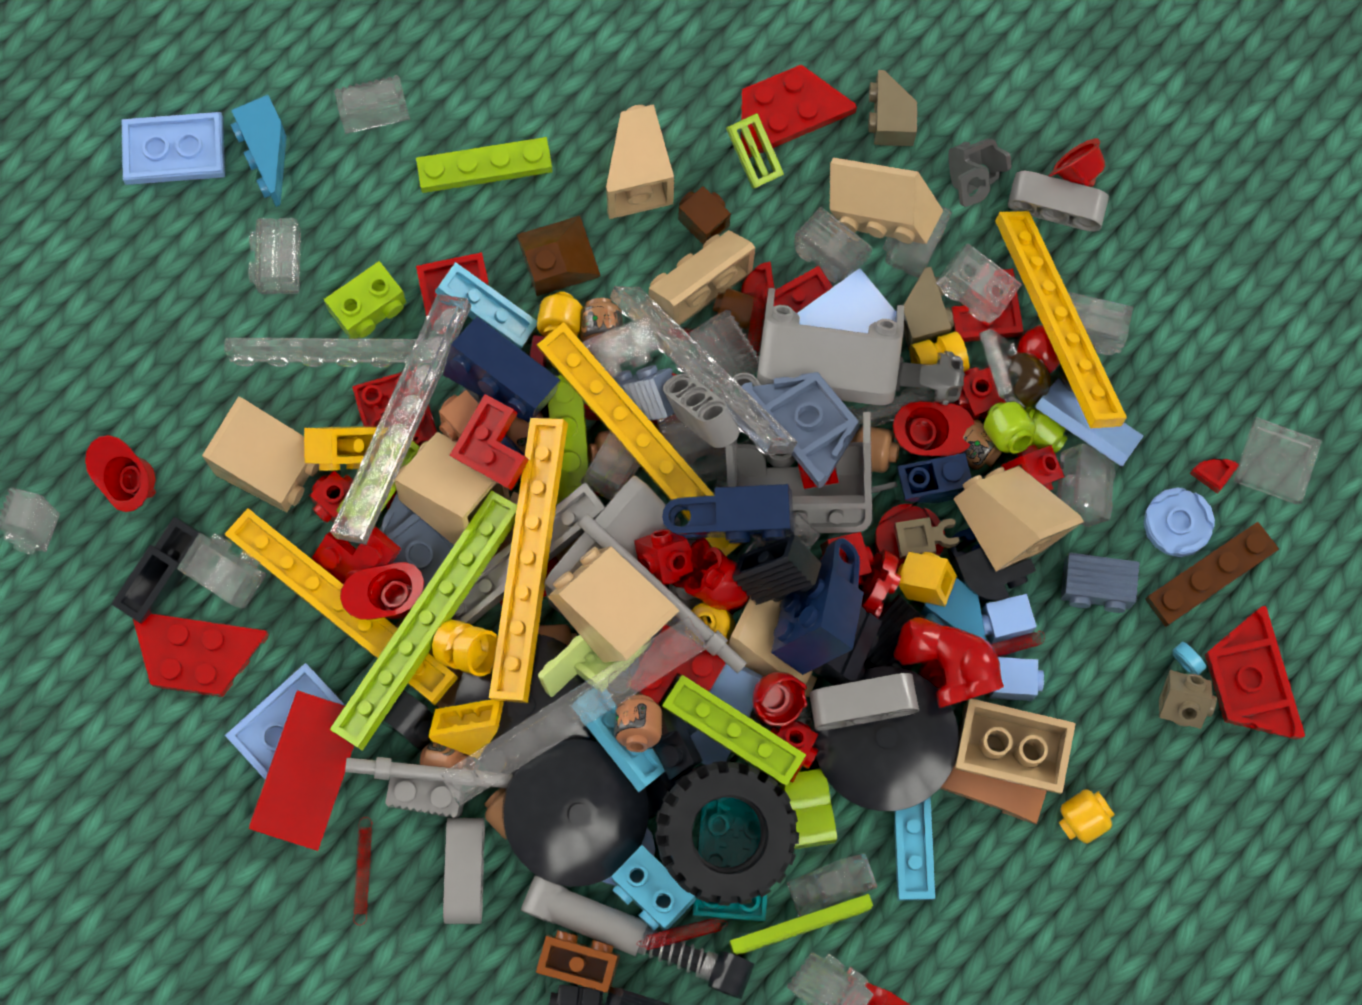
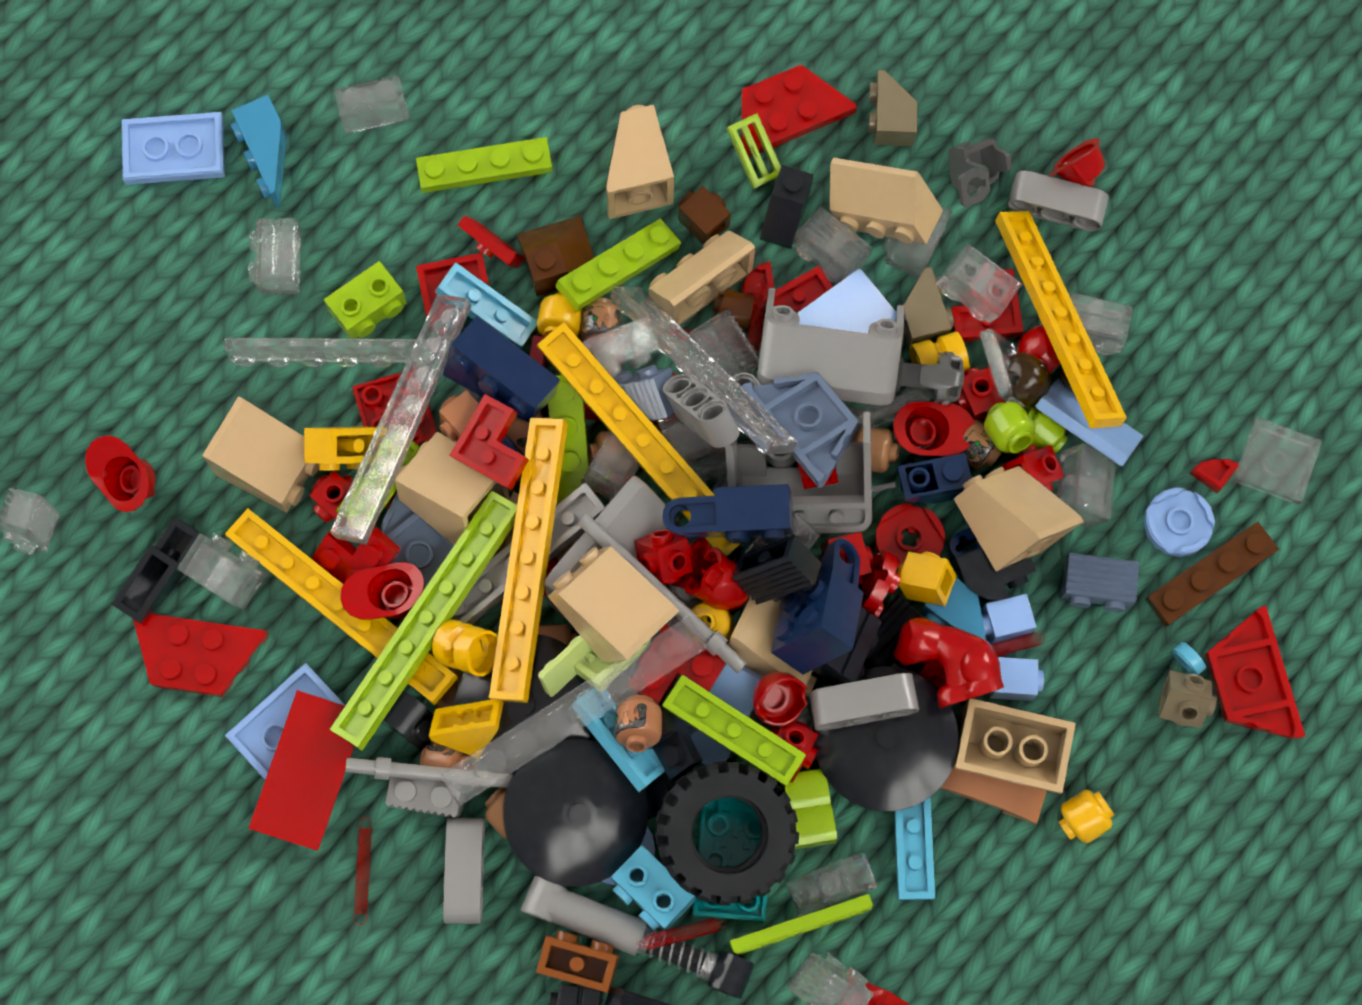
(490, 243): none -> red plate
(618, 264): none -> lime plate
(786, 206): none -> black slope
(921, 537): dark tan plate -> none

